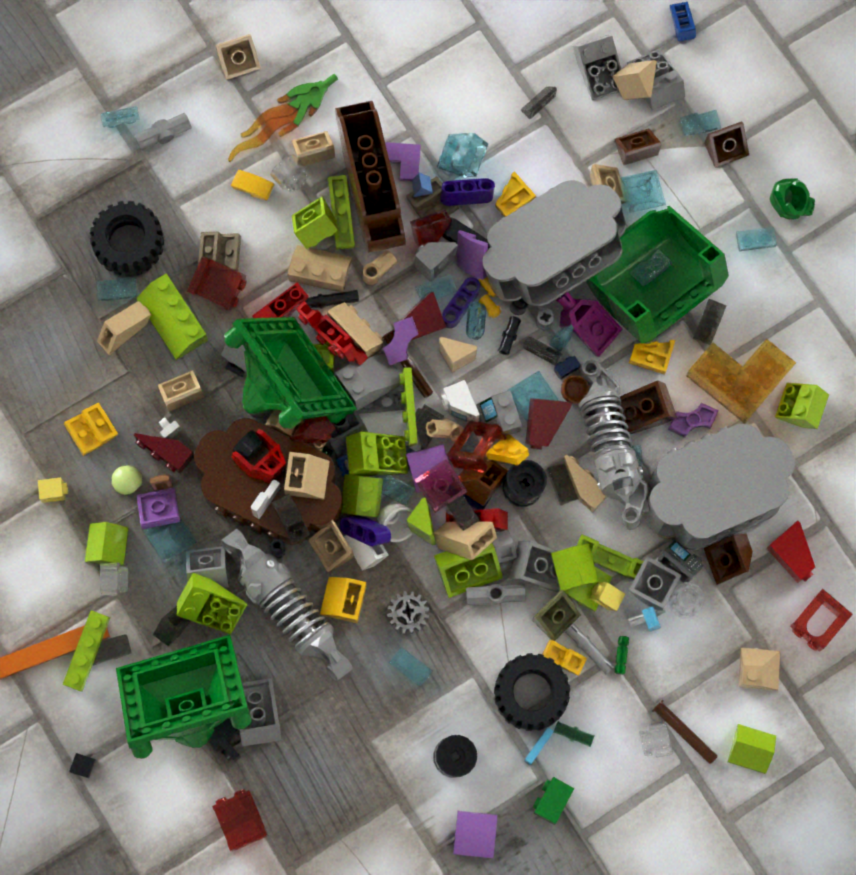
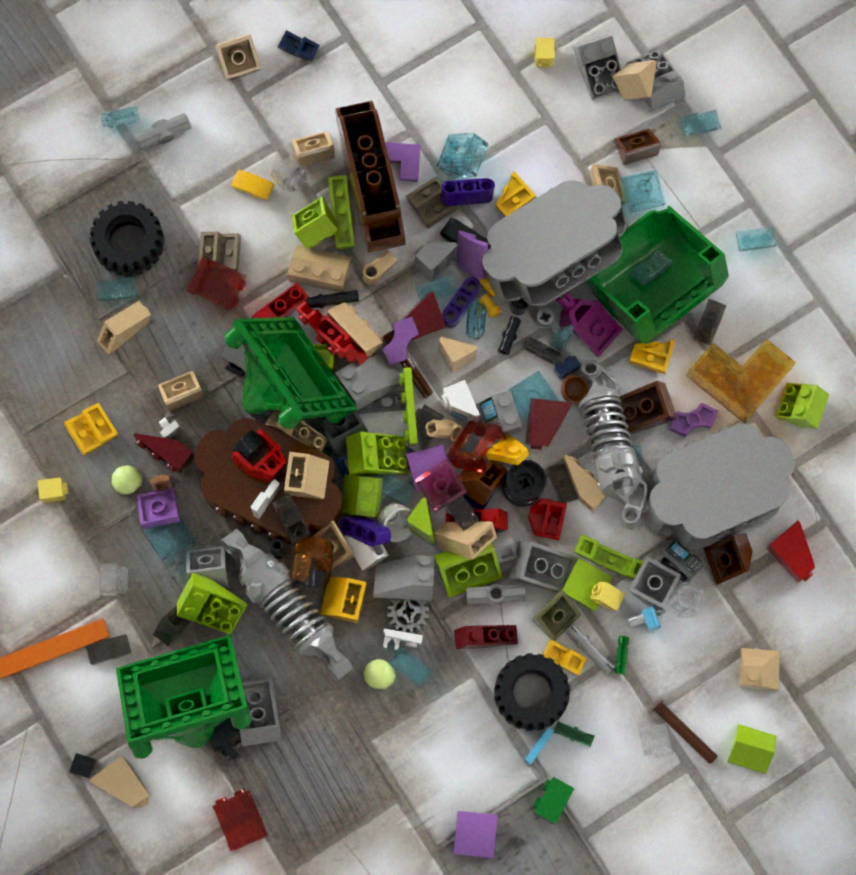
(86, 650): lime plate -> none
(106, 543): lime slope -> none
(122, 783): none -> tan slope
(172, 317): lime slope -> none
(297, 46): none -> dark blue slope
(307, 95): piece -> none
(311, 548): none -> clear orange piece
(314, 431): clear red slope -> none
(379, 674): none -> yellowish green hair
(405, 578): none -> light grey slope
(410, 639): none -> white plate
(421, 185): medium blue slope -> none
(430, 227): clear red slope -> none
(464, 749): black wheel -> none
(485, 636): none -> dark red slope
(539, 101): clear smoke slope -> none
(544, 52): none -> light yellow brick
(547, 518): none -> red slope
(574, 567): lime slope -> none
(687, 31): blue slope -> none
(727, 144): reddish brown slope -> none
(791, 199): green helmet -> none
(800, 624): clear red panel -> none

